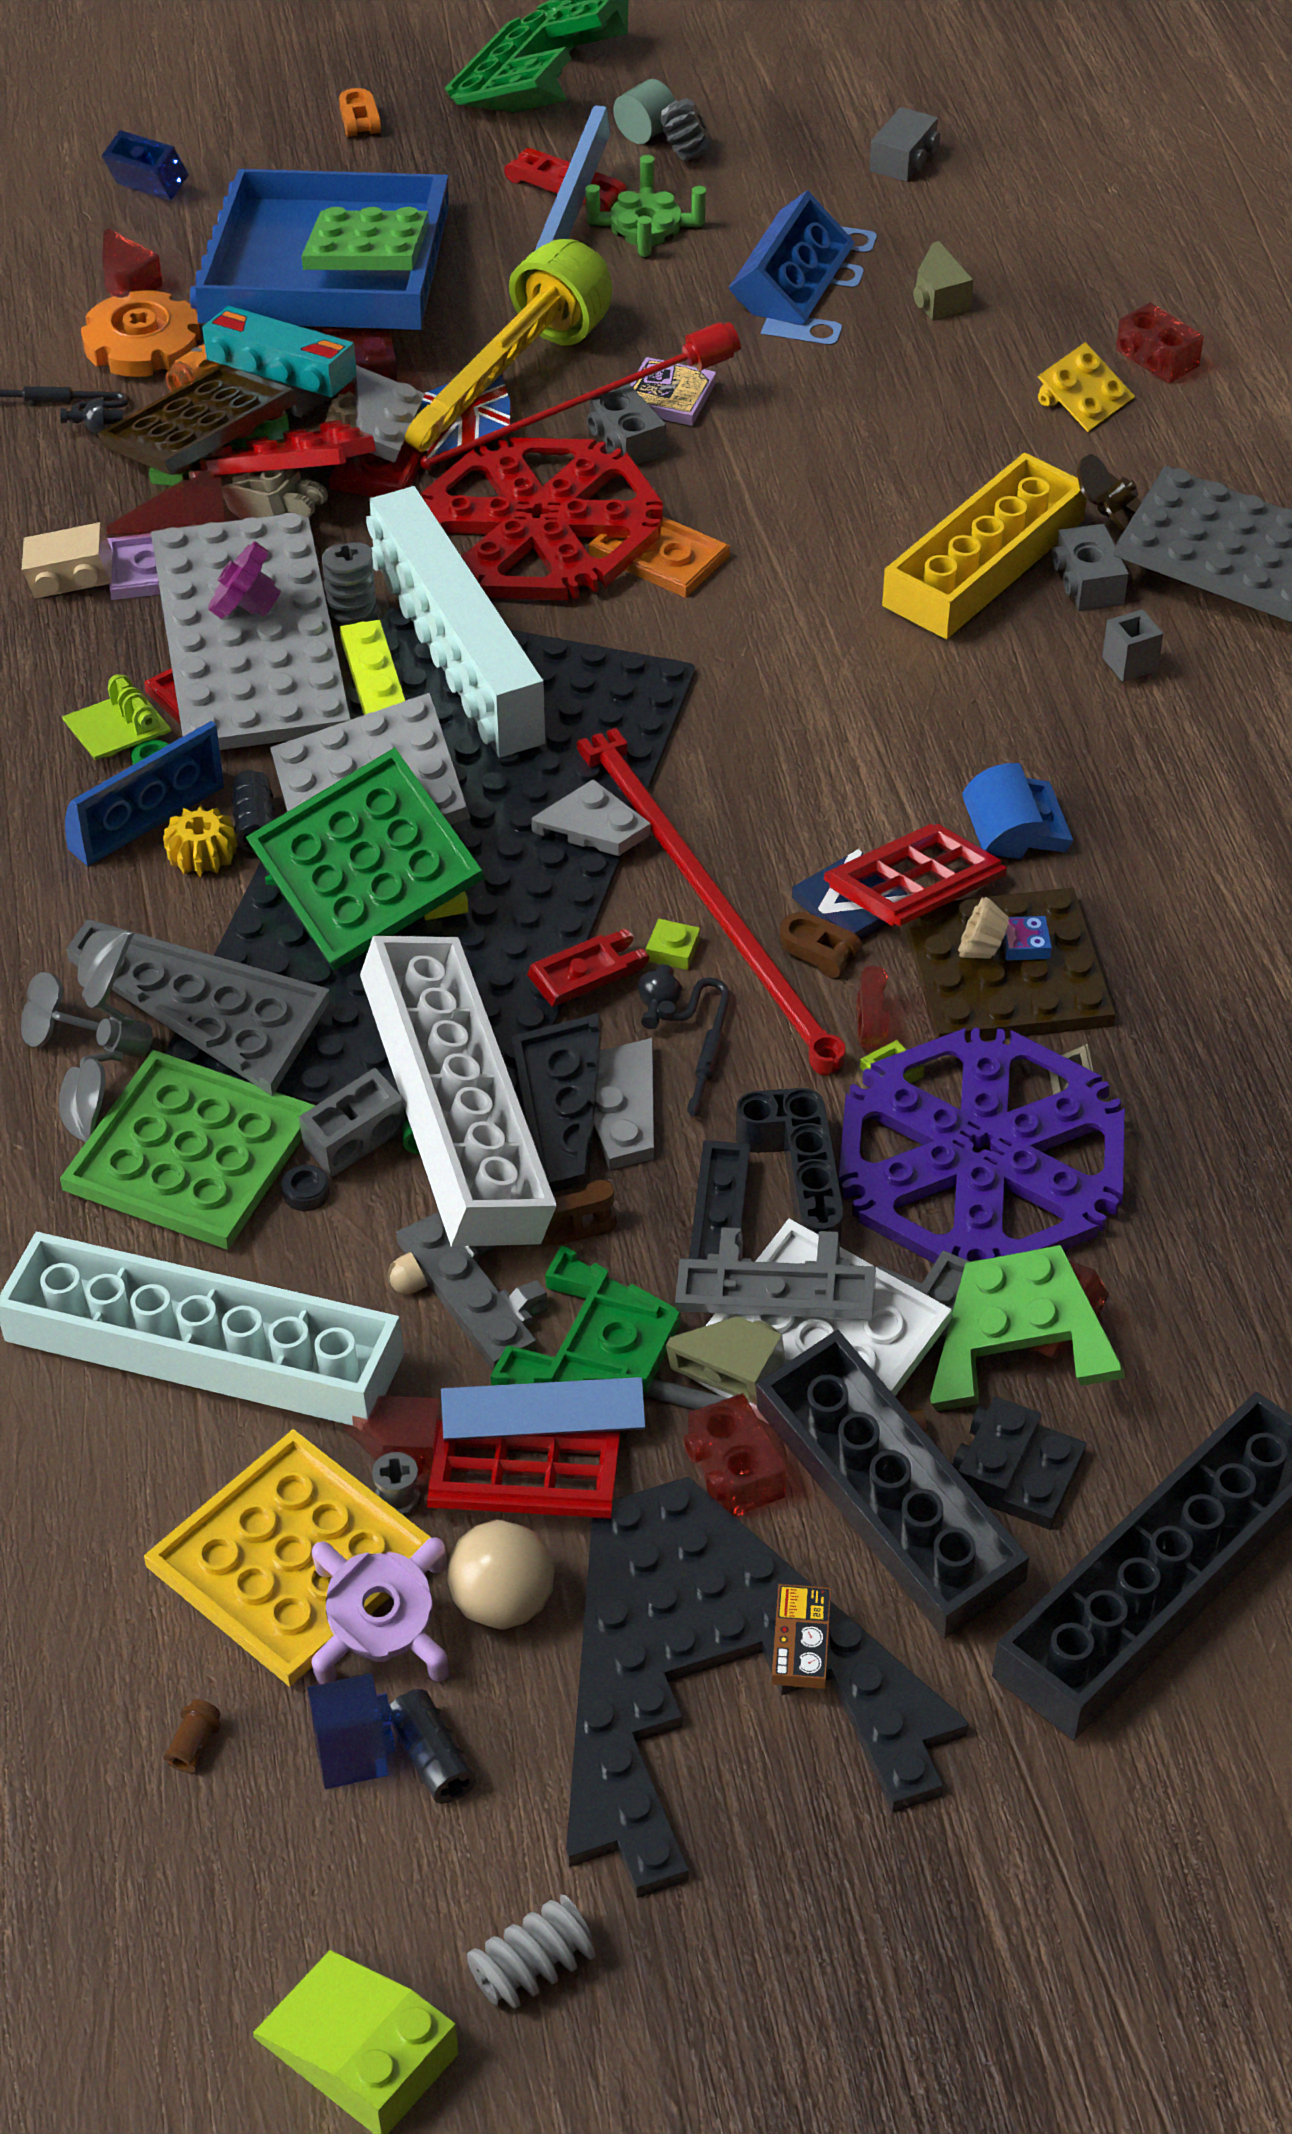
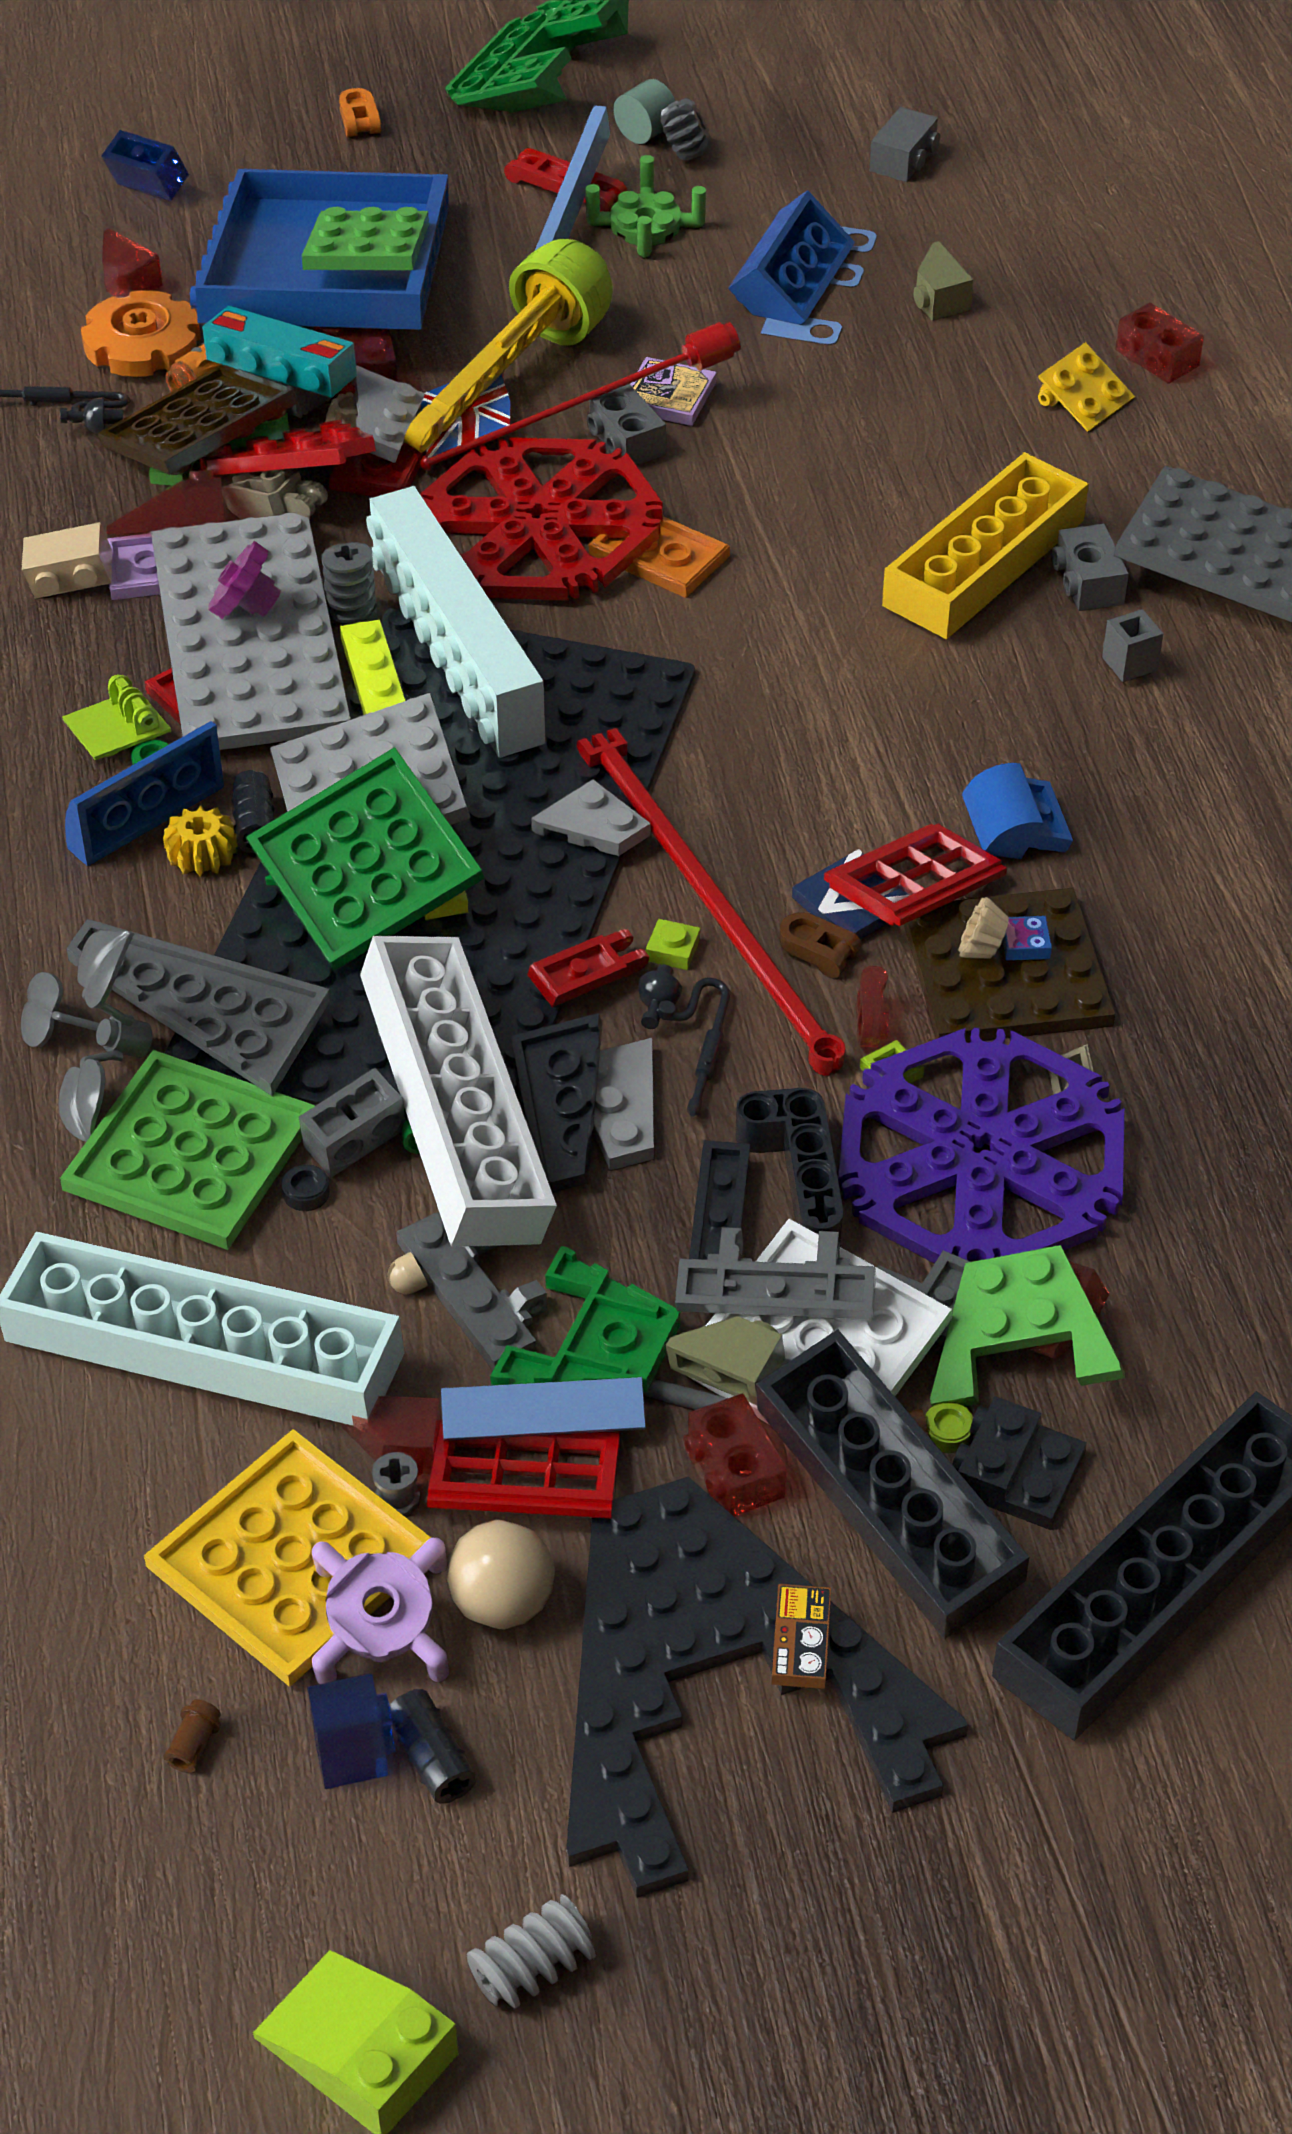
(582, 1214): reddish brown plate -> none
(949, 1426): none -> lime tile
(1108, 492): dark brown piece -> none

